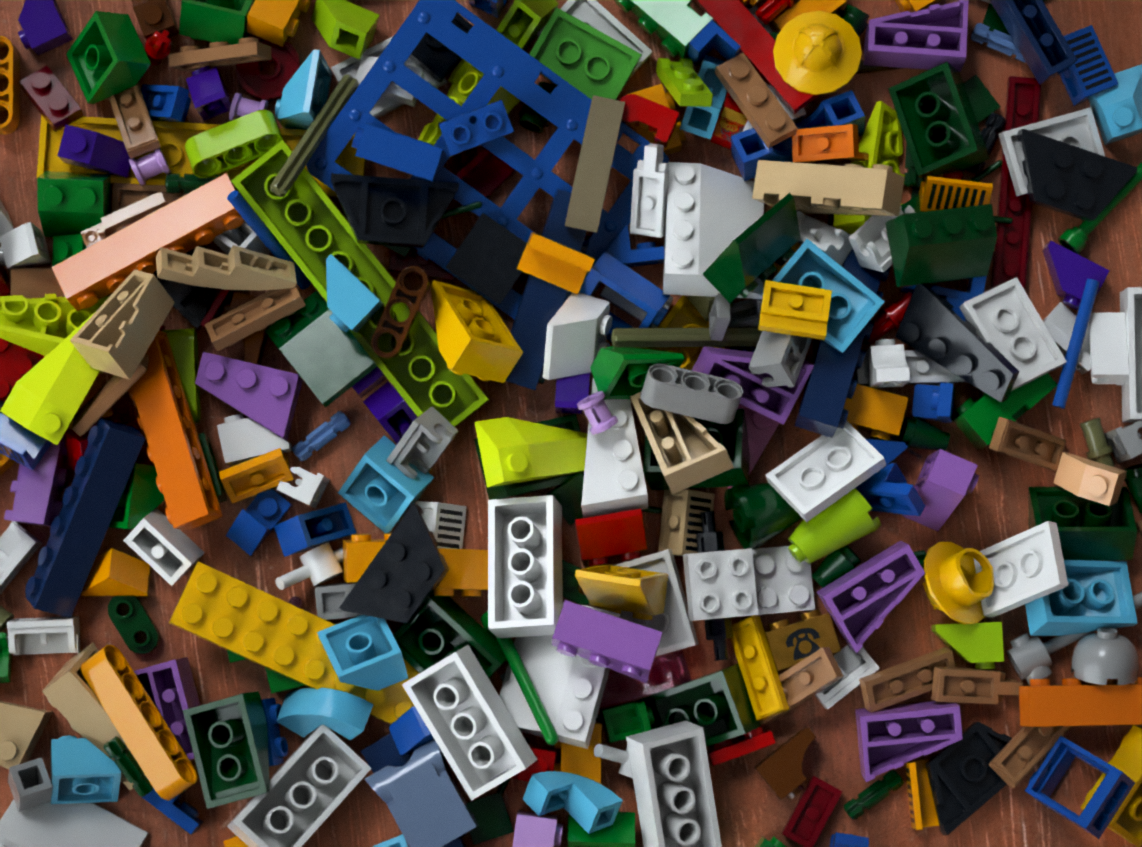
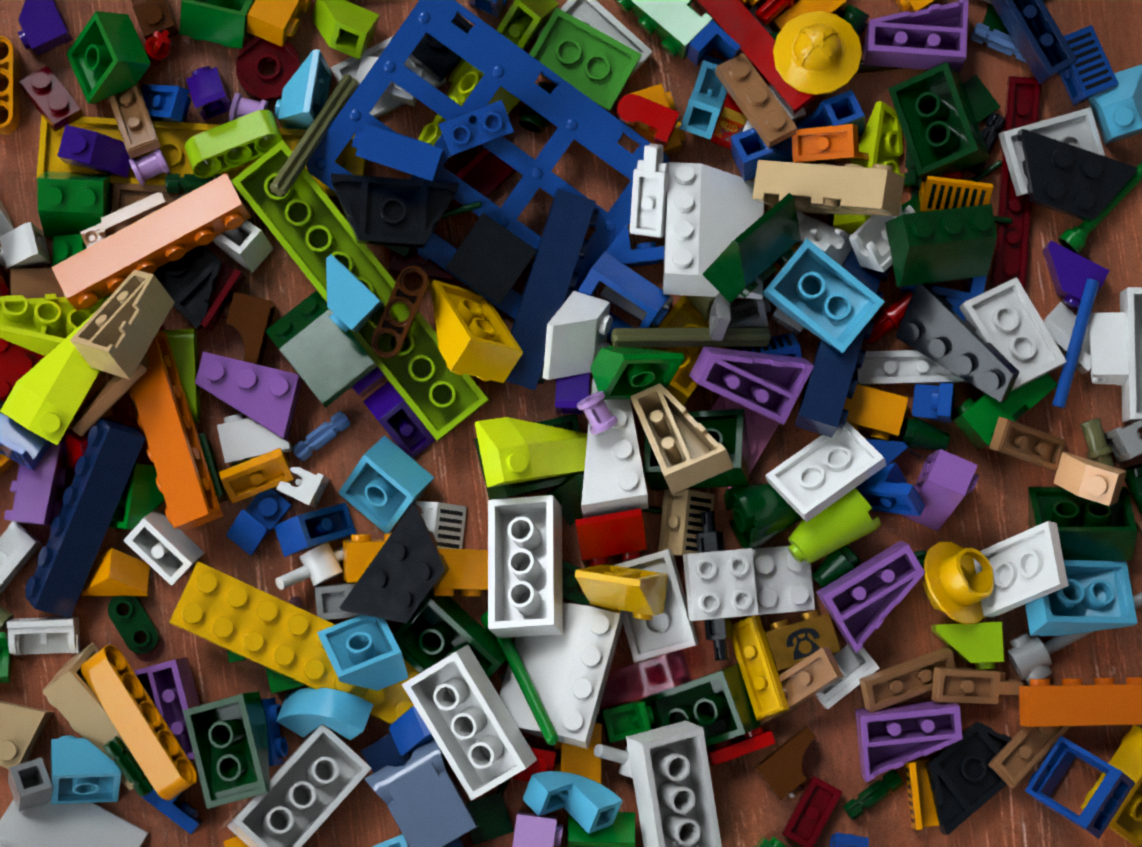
(219, 54): medium nougat plate -> none
(236, 271): tan slope -> none
(253, 316): medium nougat plate -> none
(265, 235): blue bar -> none
(423, 443): light grey hinge -> none
(555, 263): light orange panel -> none
(595, 164): dark tan slope -> none
(606, 640): medium lavender wedge -> none
(683, 82): lime plate -> none
(691, 393): light grey beam -> none
(780, 357): light grey hinge -> none
(795, 310): yellow plate -> none
(887, 364): white arch -> none
(1105, 657): light grey cylinder -> none

